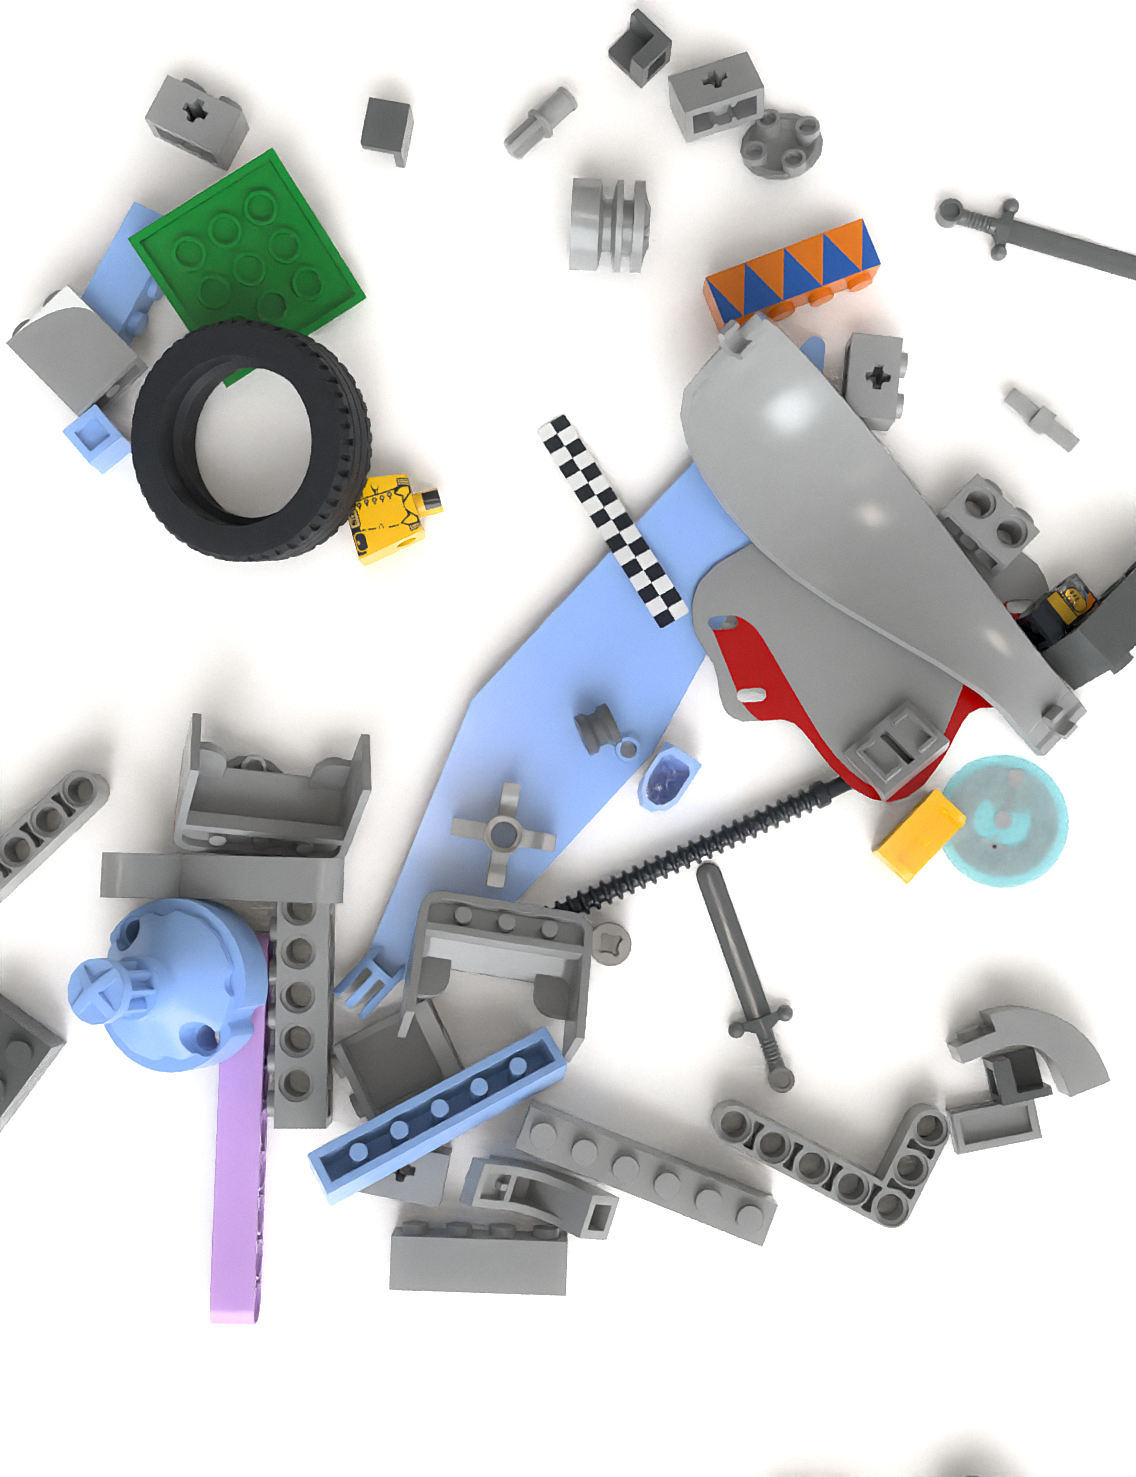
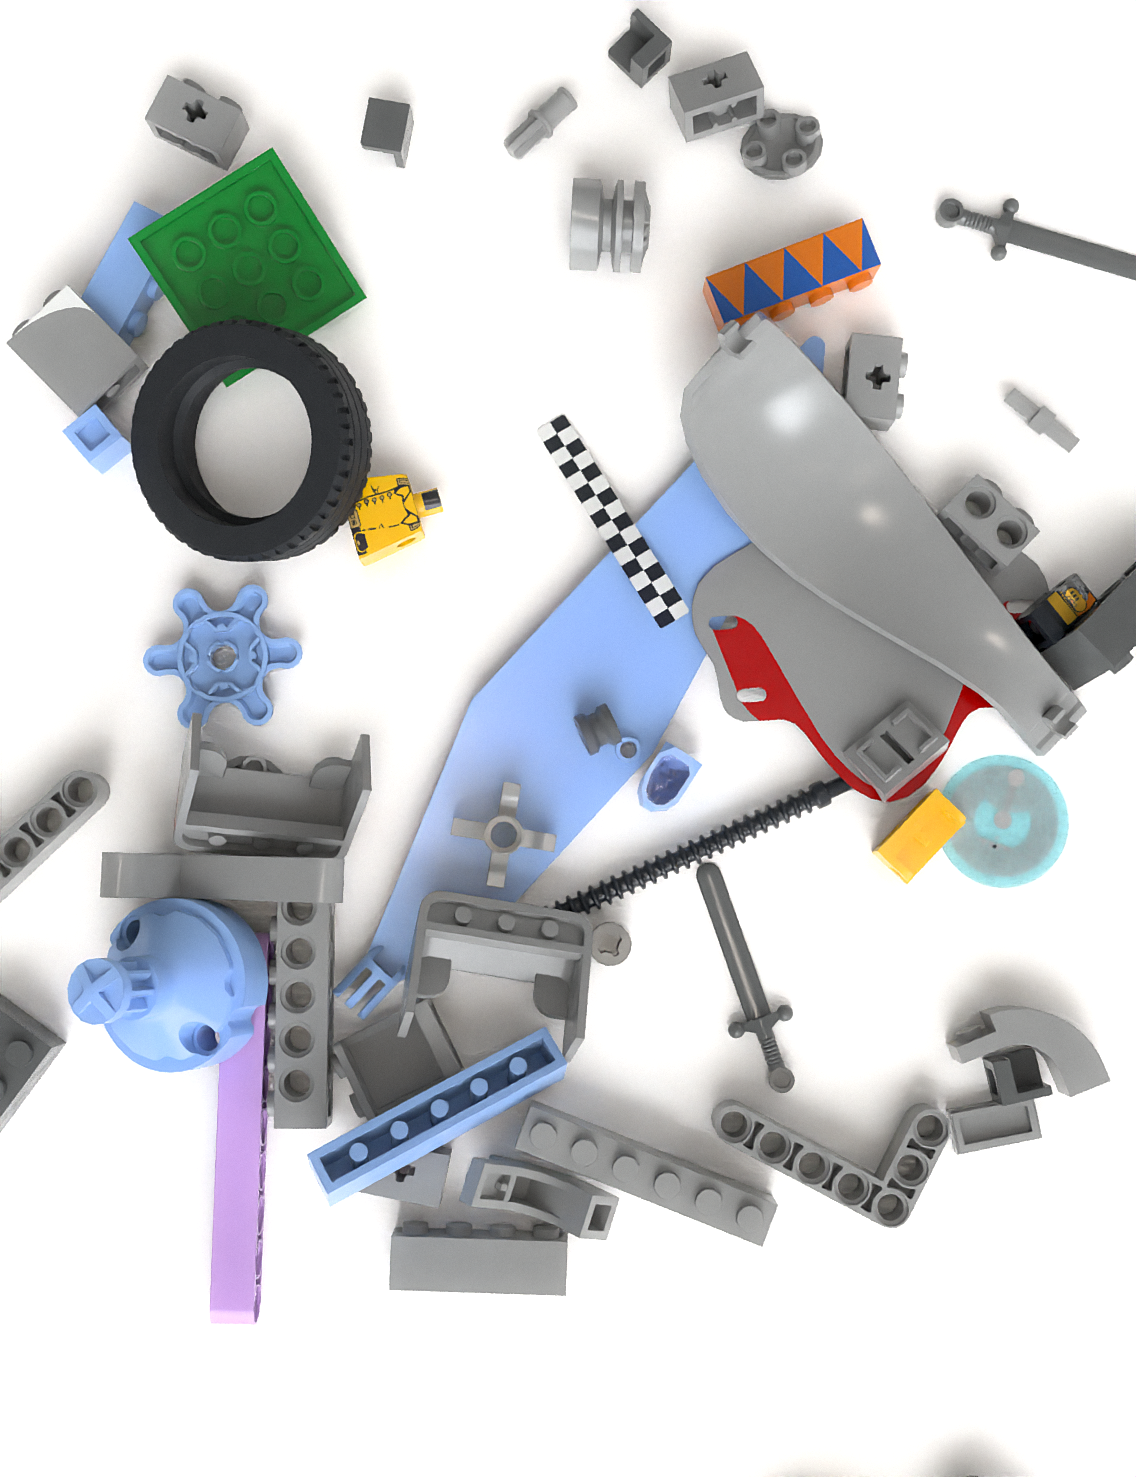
(205, 633): none -> light blue plate

